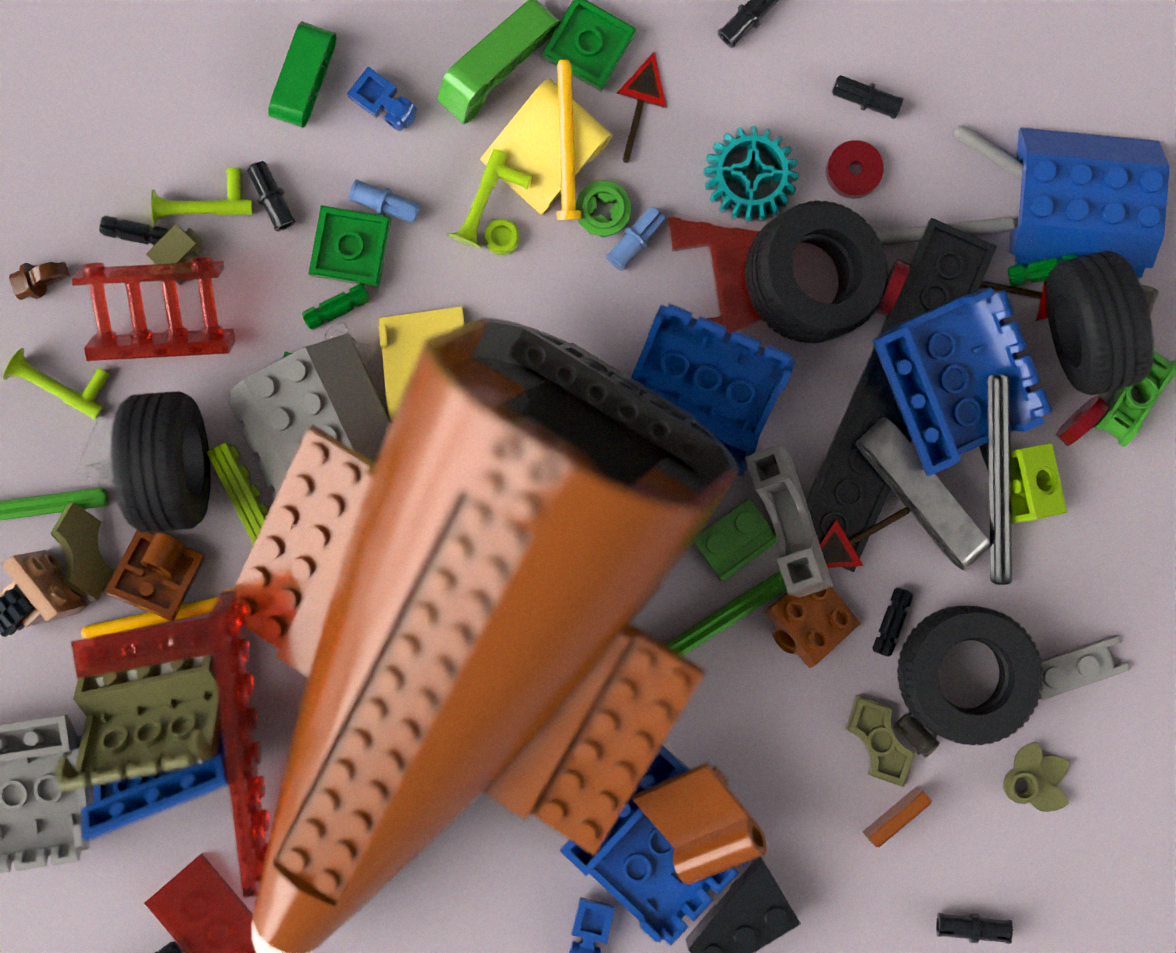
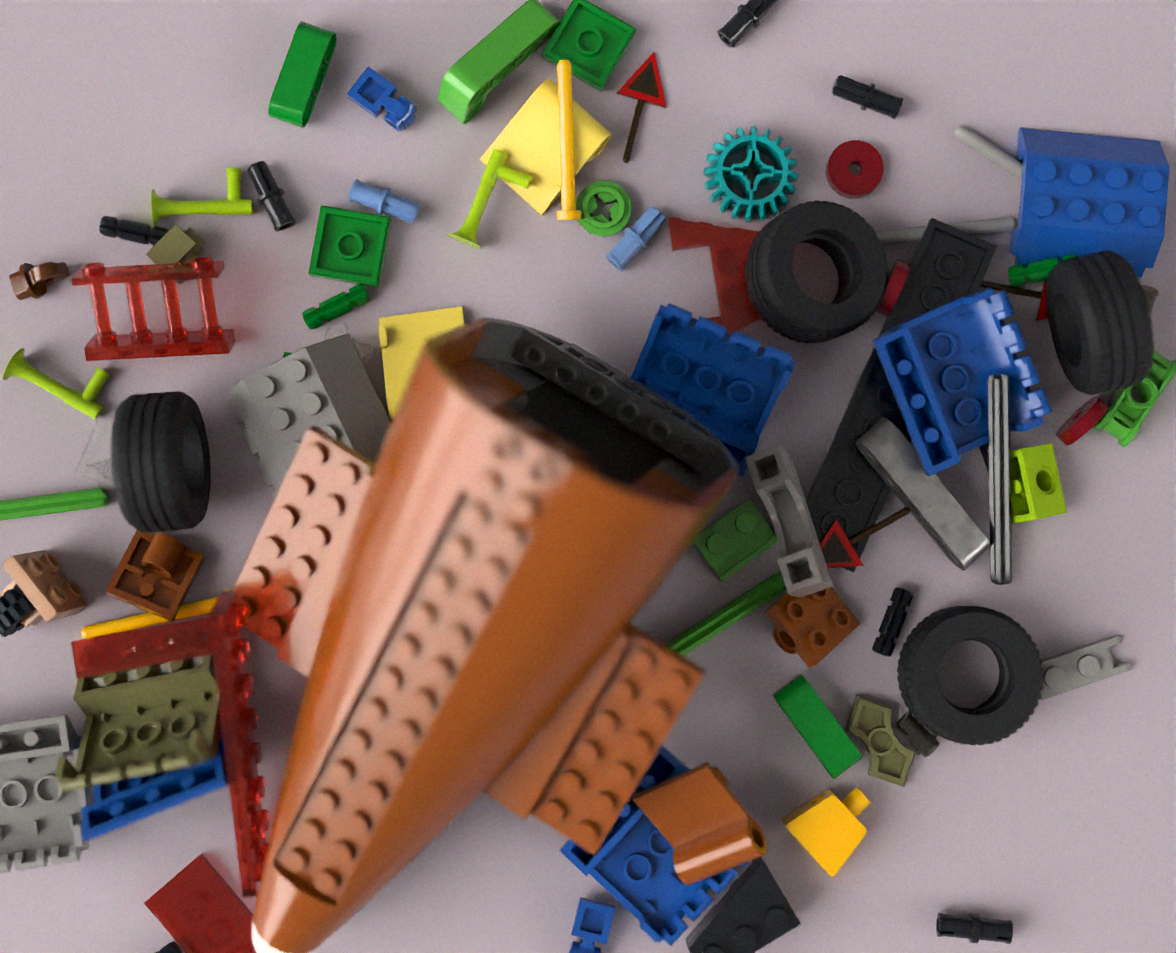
(78, 537): olive tile -> none
(239, 488): lime piece -> none
(501, 237): lime tile -> none
(817, 726): none -> green beam
(829, 827): none -> yellow torso
(897, 817): dark orange tile -> none
(1041, 778): olive plate -> none

